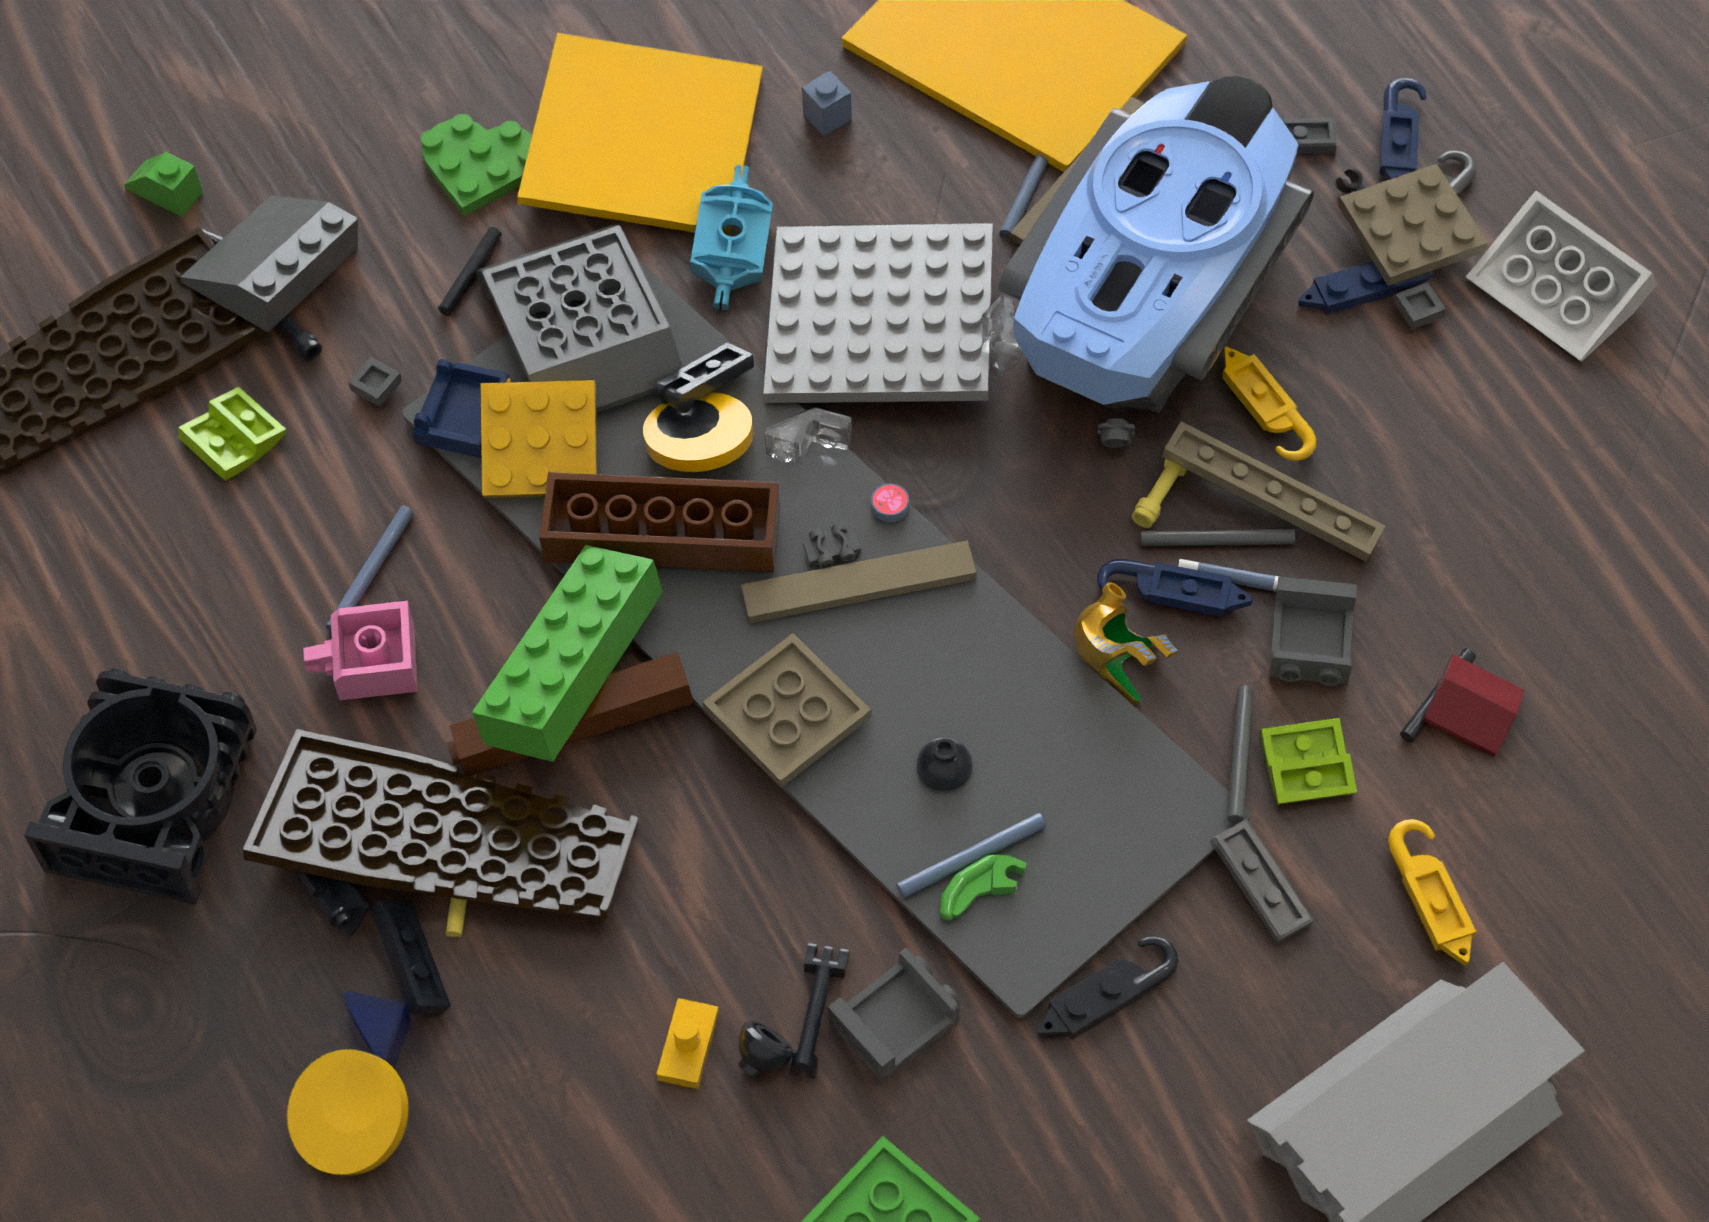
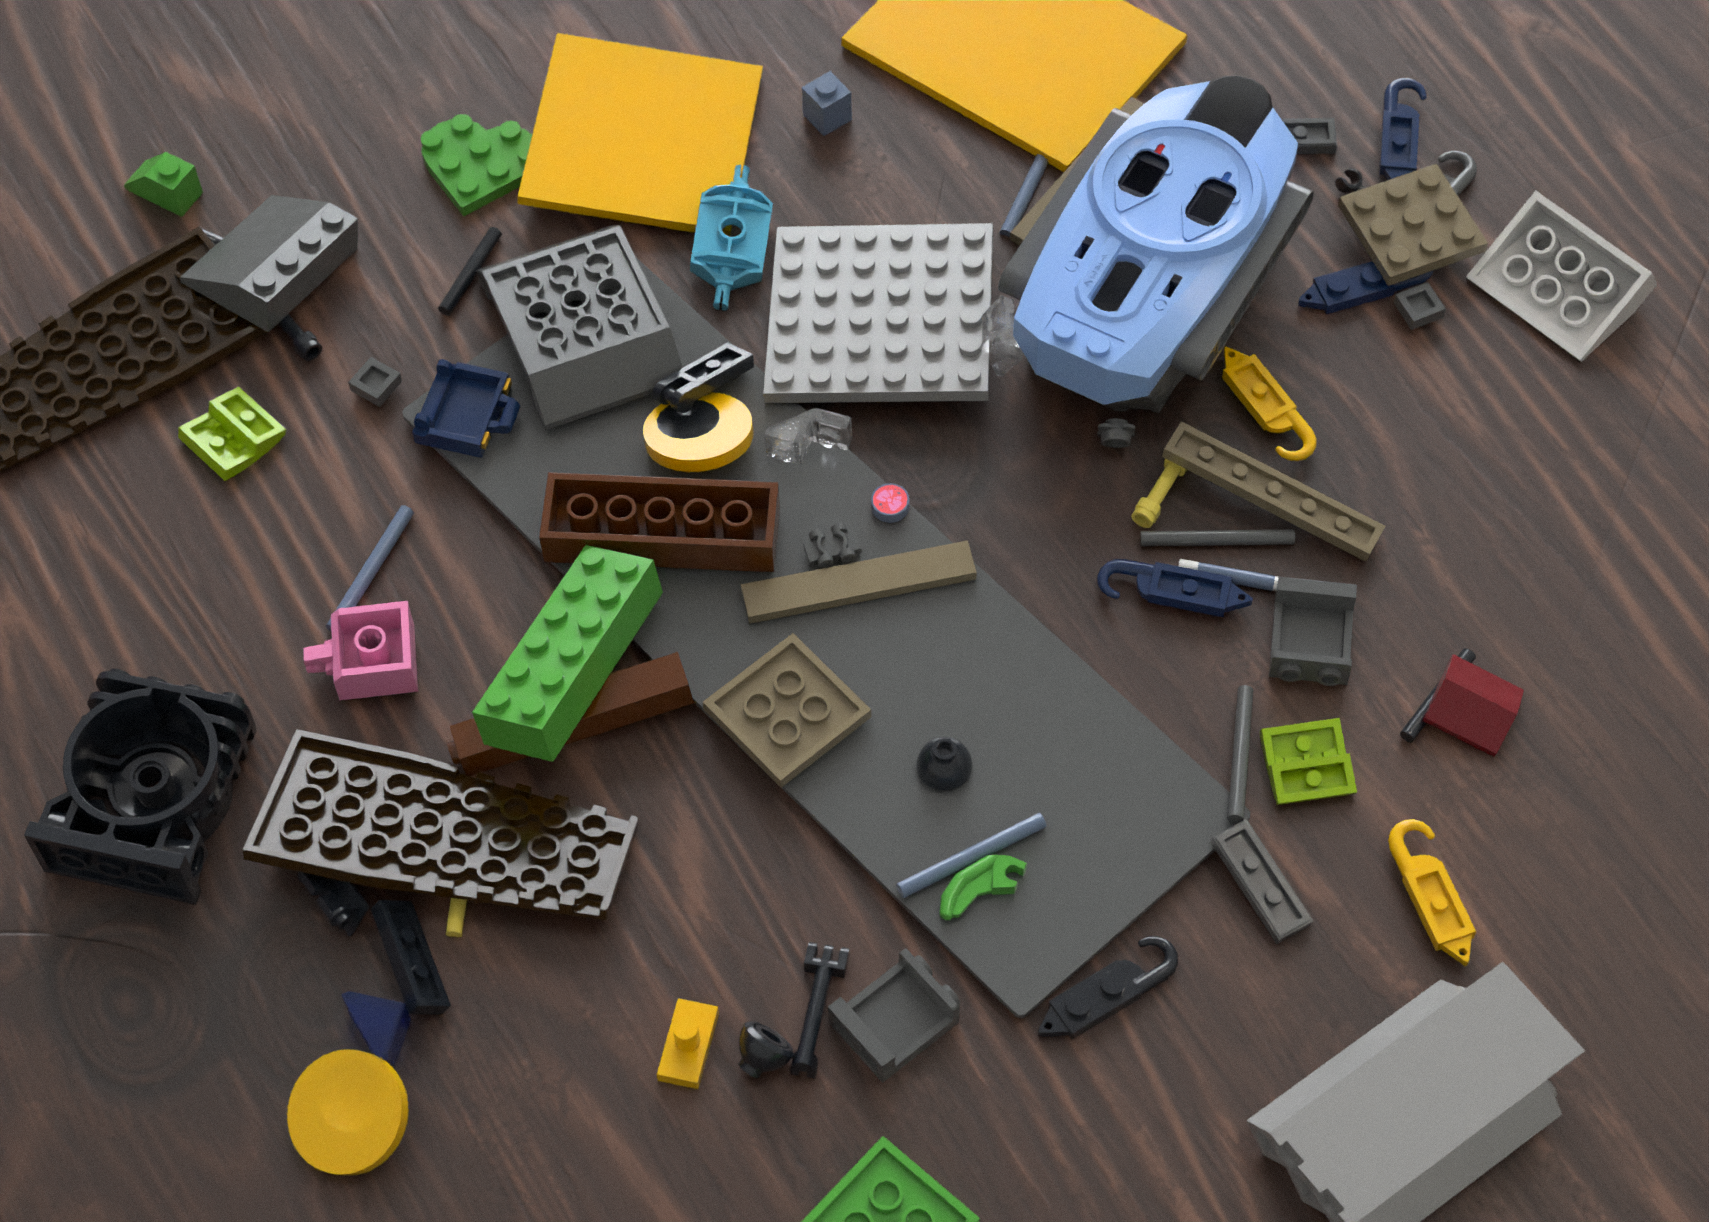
(536, 432): yellow plate -> none
(1107, 641): pearl gold piece -> none

